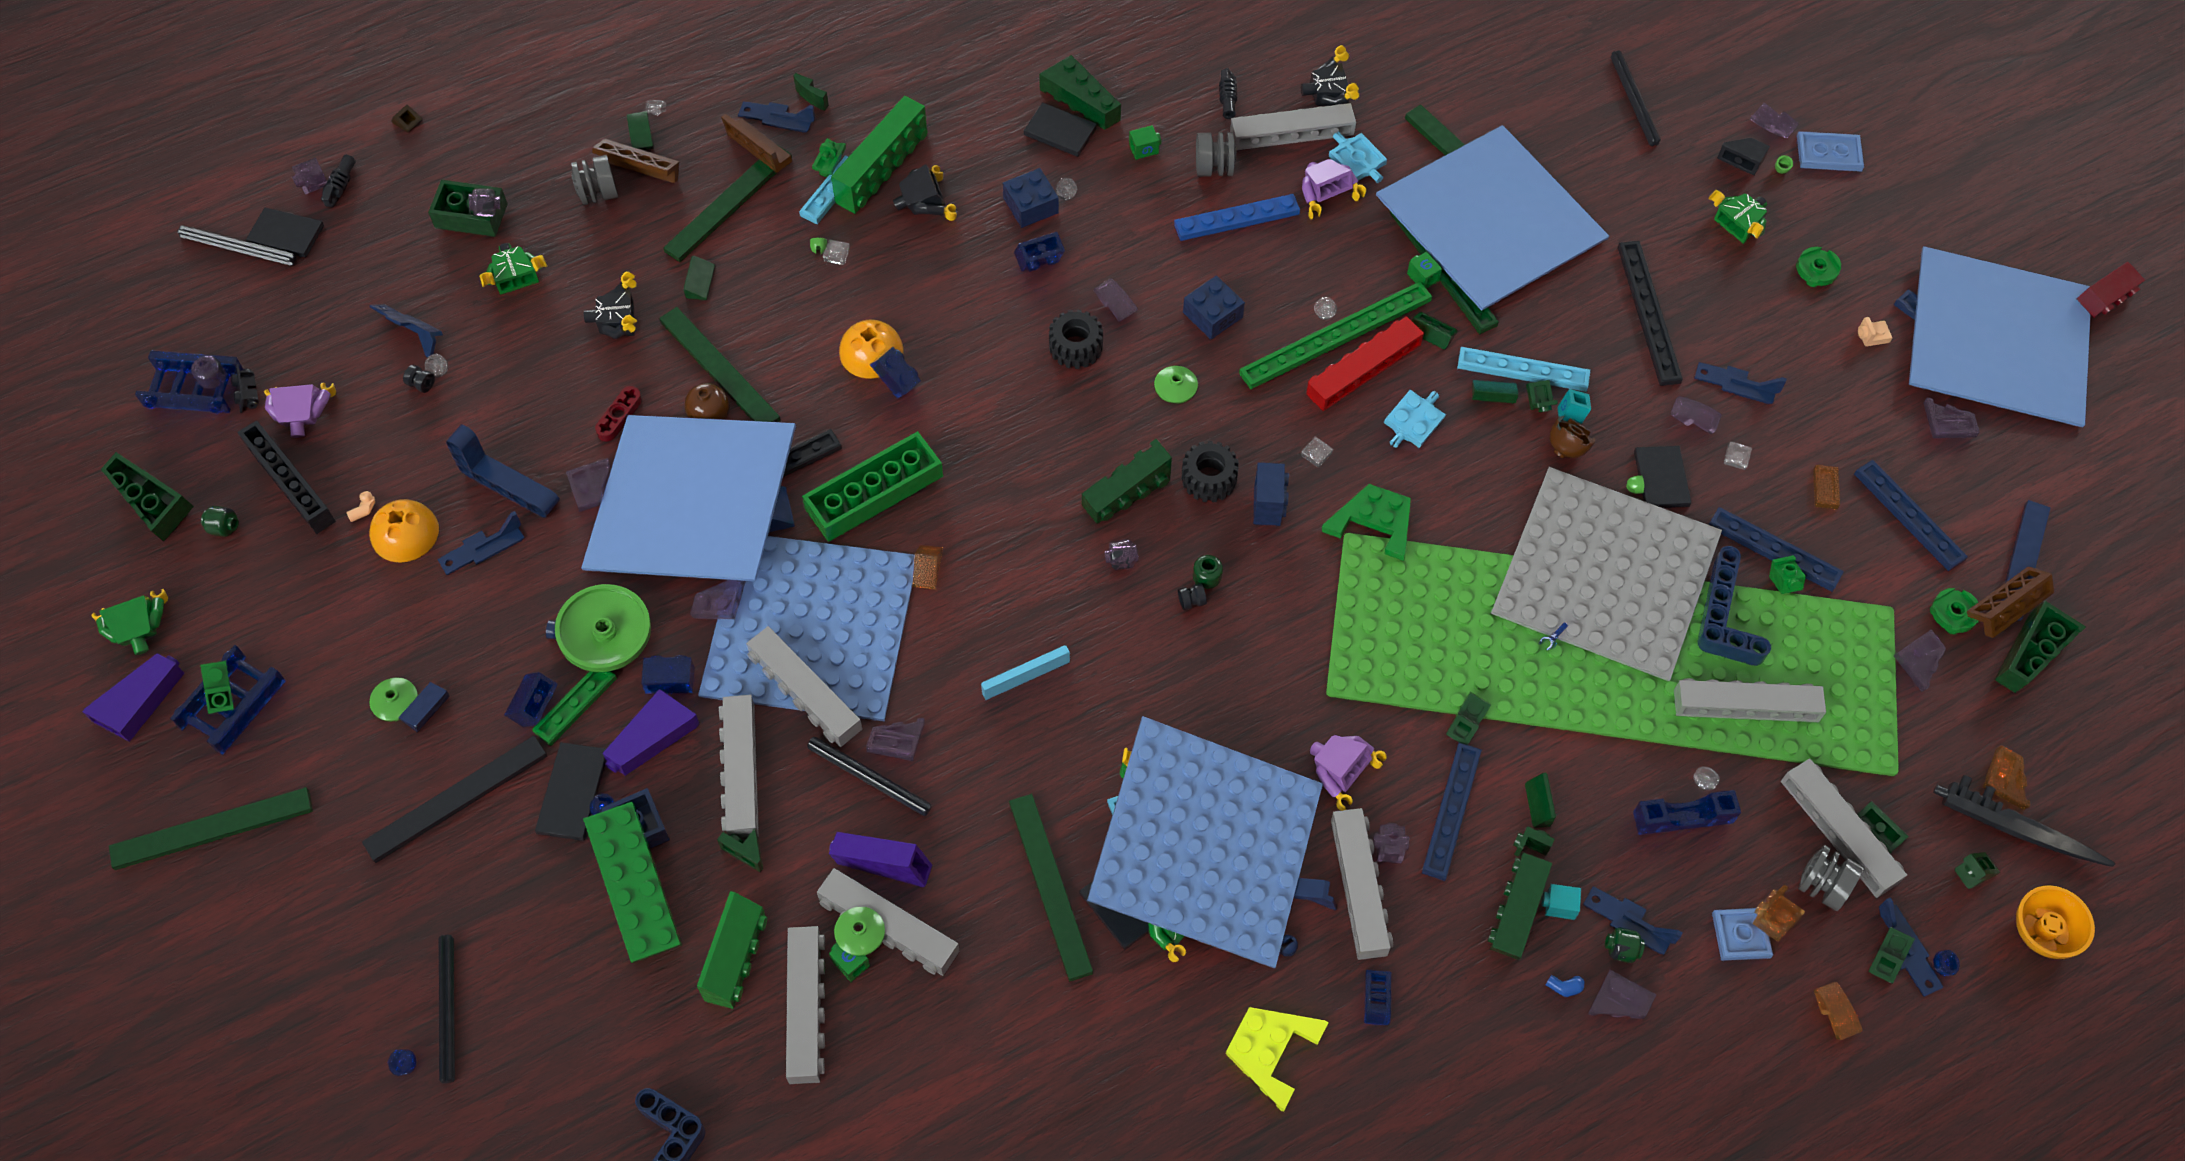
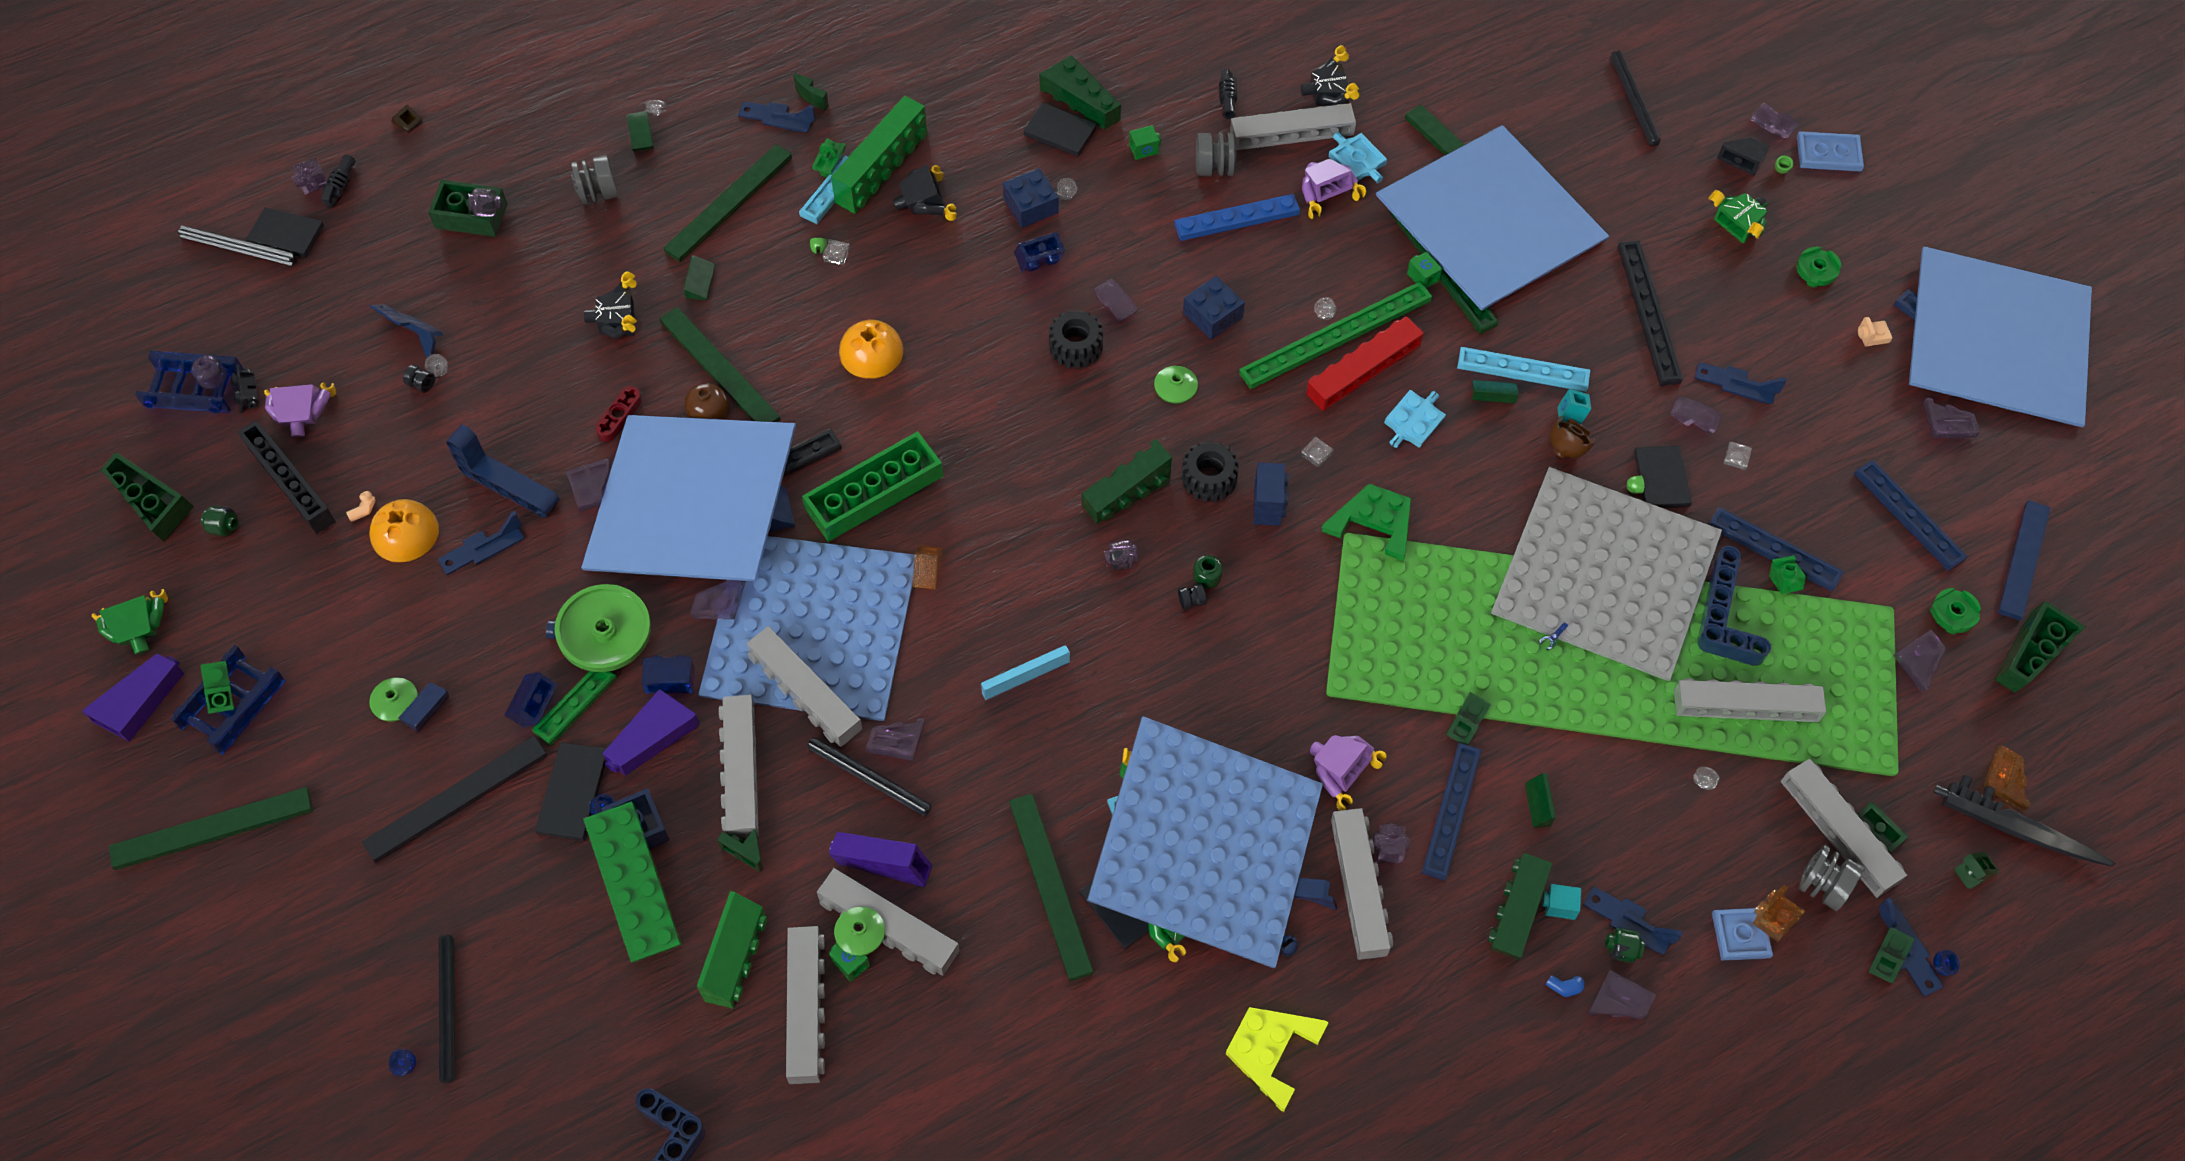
(512, 269): green torso -> none
(638, 160): reddish brown fence -> none
(756, 143): reddish brown fence -> none
(895, 372): clear blue brick -> none
(1377, 1013): clear blue slope -> none
(1434, 330): dark green slope -> none
(1535, 840): dark green bracket -> none
(1540, 396): dark green bracket -> none
(1711, 810): clear blue arch -> none
(1826, 487): clear orange tile -> none
(1837, 1006): clear orange slope -> none
(2018, 601): reddish brown fence -> none
(2055, 922): light orange piece -> none
(2111, 290): dark red brick -> none

